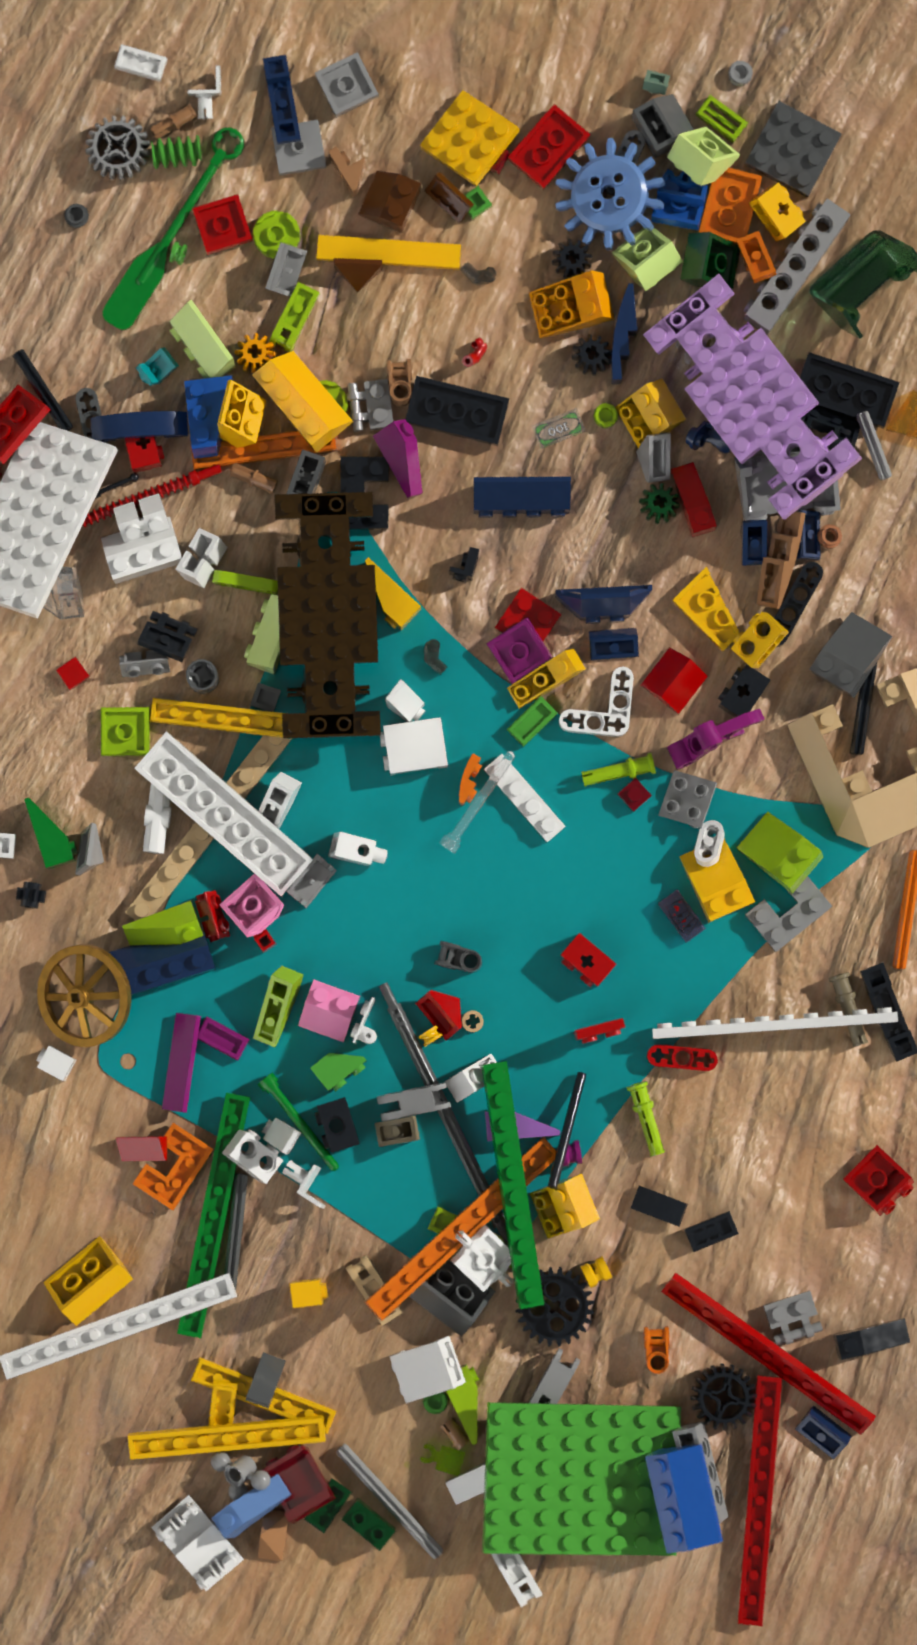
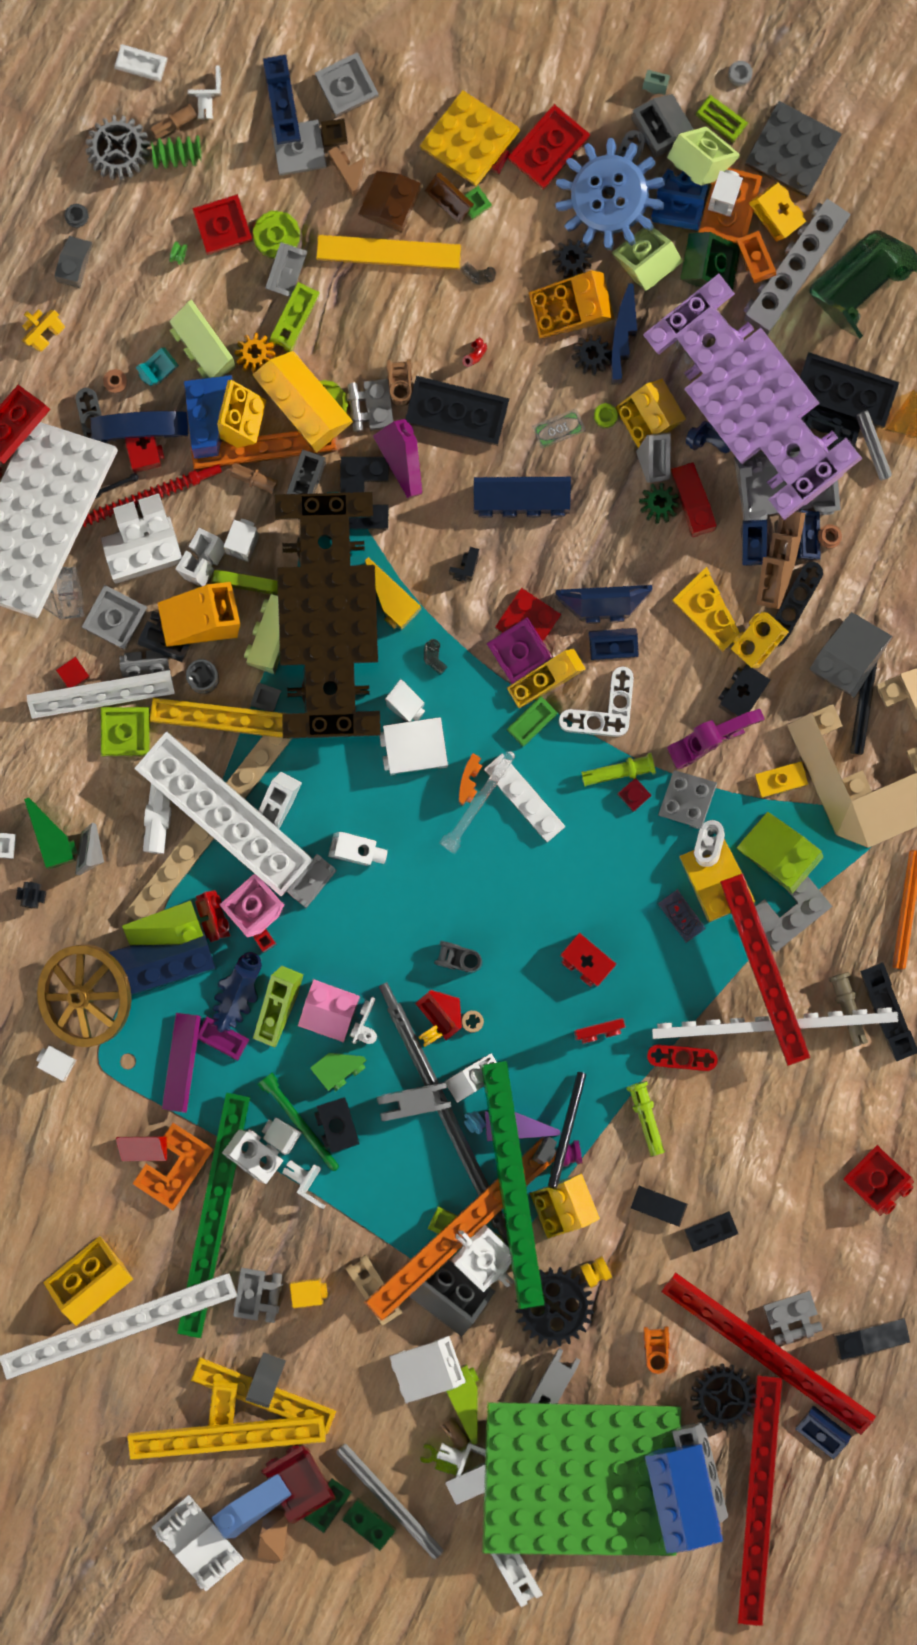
(42, 390): black axle -> none
(49, 321): none -> yellow hips
(73, 262): none -> dark grey slope
(100, 694): none -> white plate
(114, 617): none -> light grey plate
(118, 387): none -> nougat plate
(149, 267): green piece -> none
(200, 615): none -> light orange slope
(236, 1226): dark grey axle -> none
(237, 991): none -> dark blue plant
(238, 1472): light grey piece -> none
(241, 540): none -> white brick
(250, 1293): none -> light grey plate
(334, 132): none -> dark brown plate
(358, 271): reddish brown slope -> none
(397, 1131): dark tan slope -> none
(435, 1403): bright green tile -> none
(458, 1457): none -> white bracket
(474, 1122): none -> medium azure plate
(545, 1151): none -> dark grey plate
(674, 680): red slope -> none
(725, 192): none -> white piece
(765, 969): none -> red tile
(781, 779): none -> yellow plate

